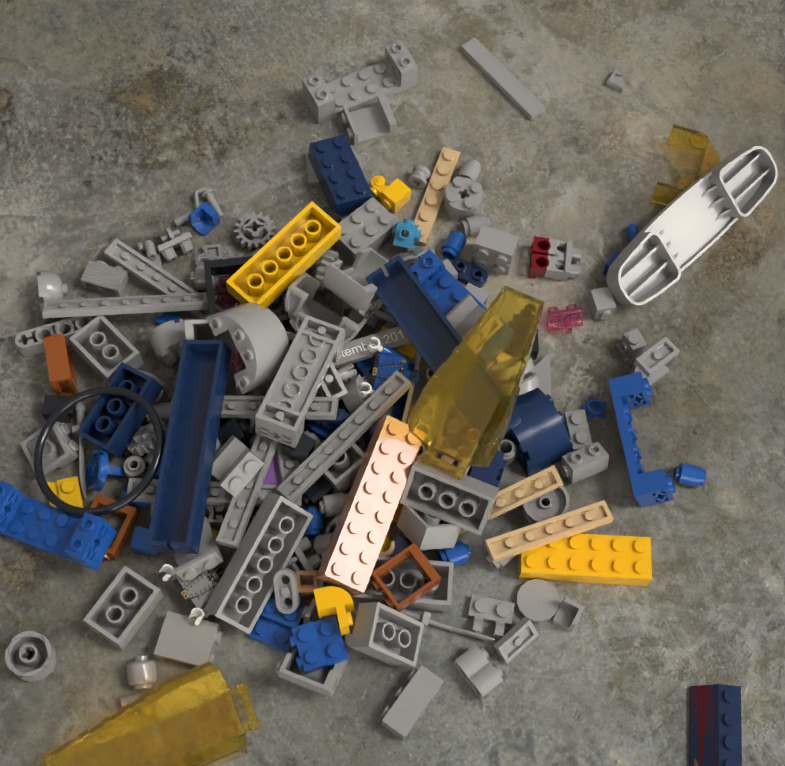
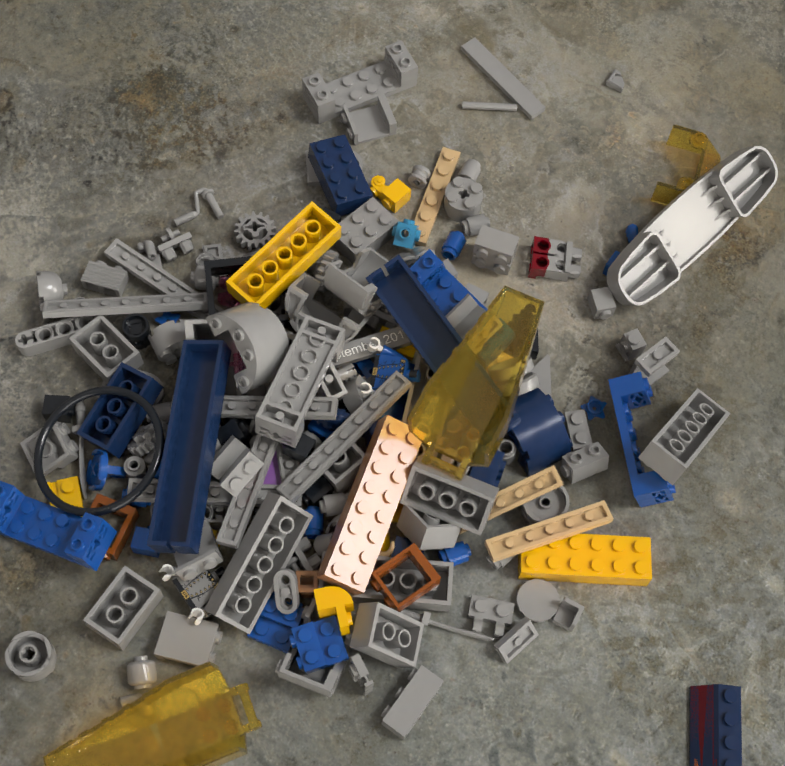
(60, 365): dark orange window -> none
(137, 330): none -> black wheel
(204, 219): blue panel -> none
(360, 673): none -> light grey plate
(468, 273): dark blue plate -> none
(478, 671): light grey brick -> none
(489, 106): none -> light grey bar
(565, 319): clear pink hips -> none
(684, 436): none -> light grey brick
(689, 475): blue brick -> none

